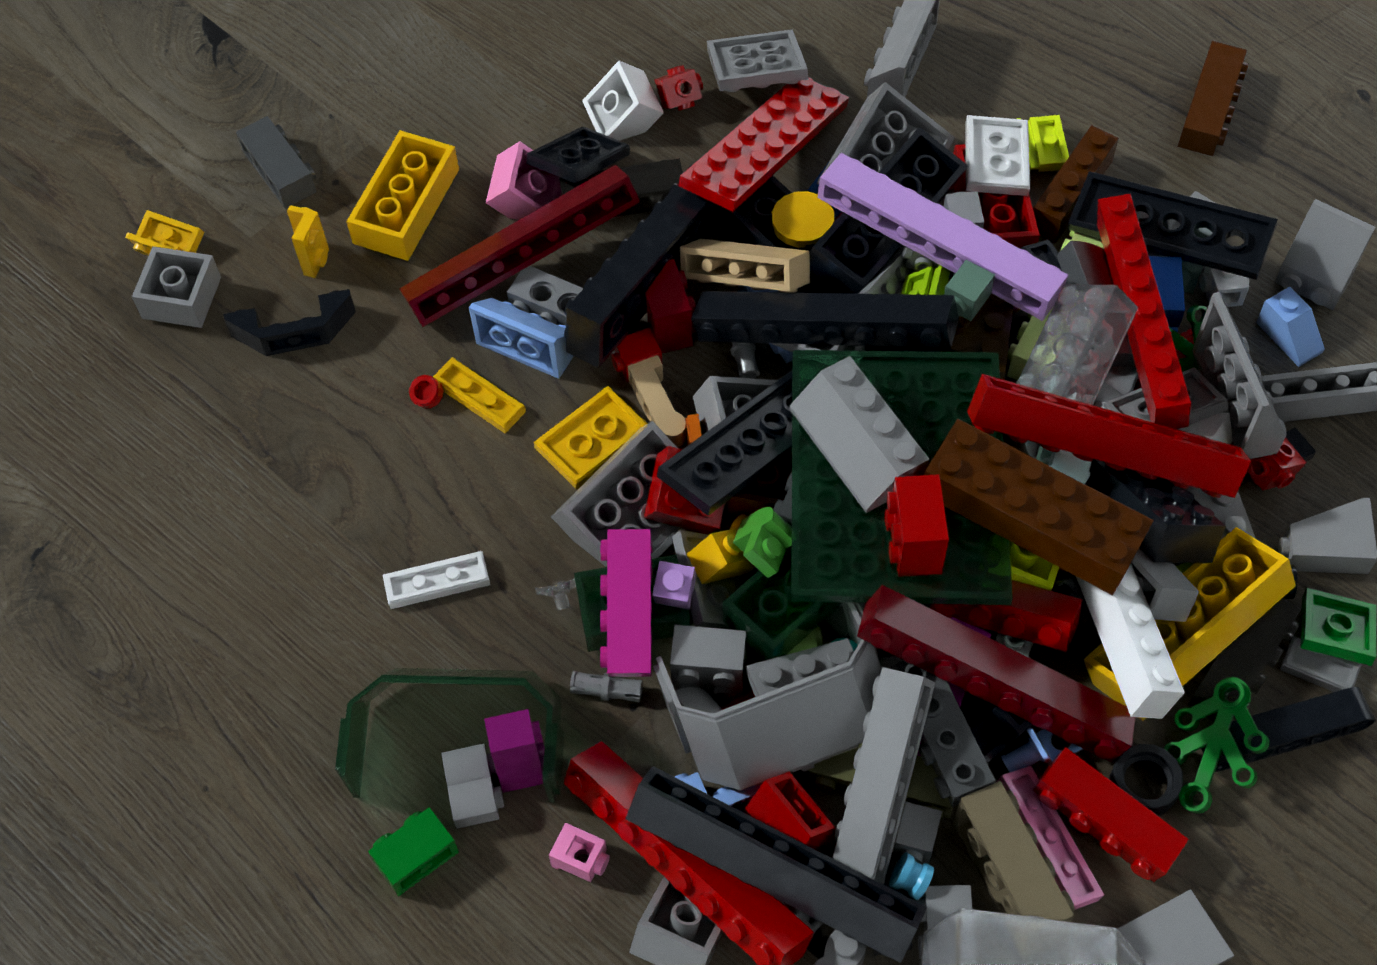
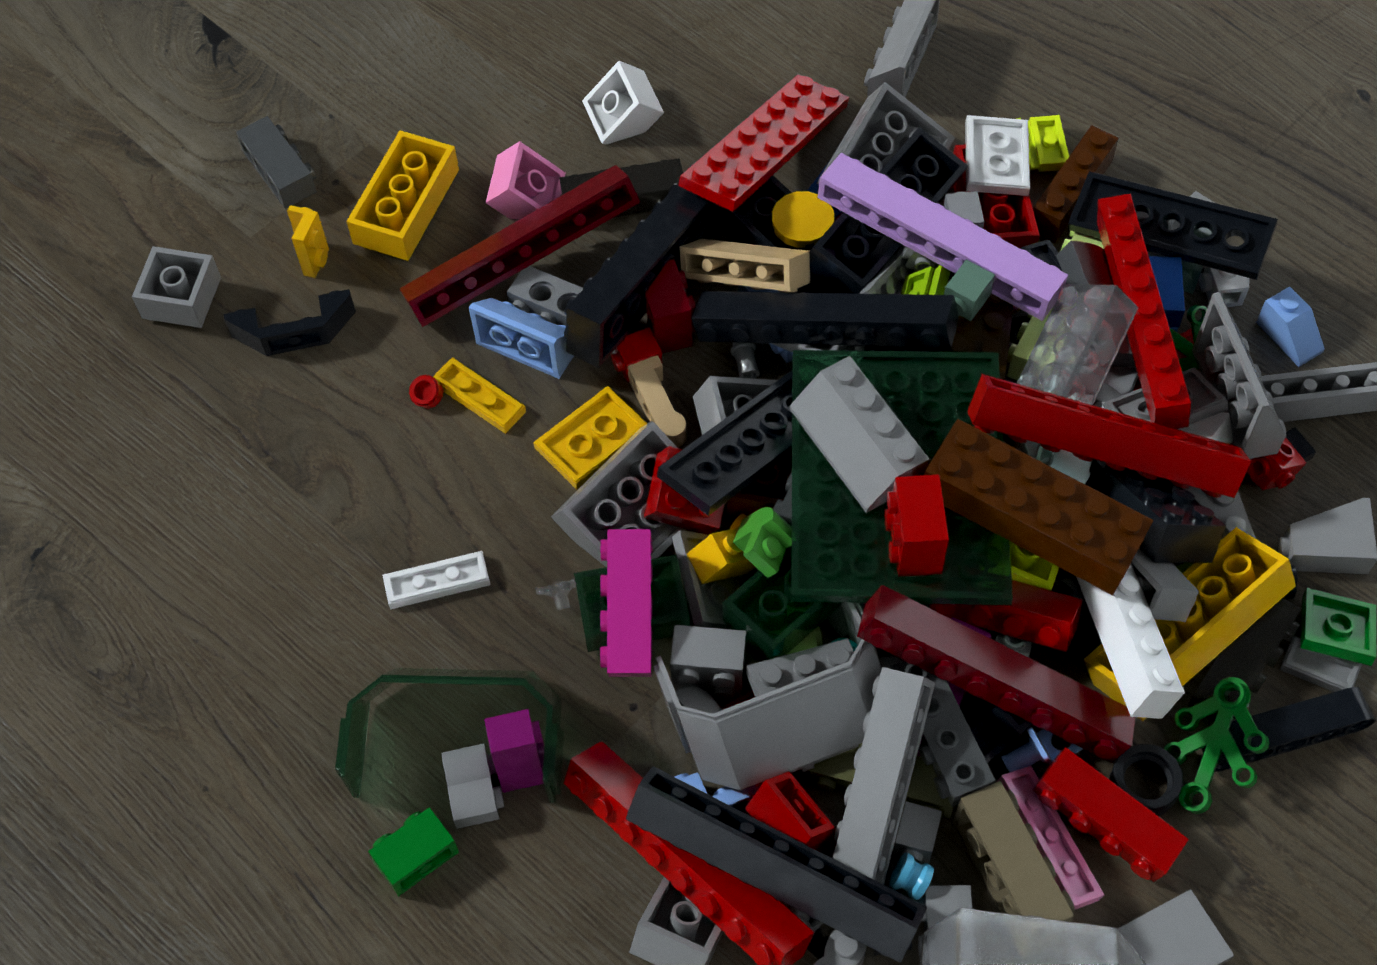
(164, 233): yellow bracket -> none
(573, 843): bright pink brick -> none
(578, 154): black tile -> none
(606, 686): light grey pin -> none
(669, 88): red brick -> none
(674, 585): lavender brick -> none
(693, 428): orange tile -> none
(757, 60): light grey plate -> none
(1212, 99): reddish brown brick -> none
(1324, 254): light grey slope -> none

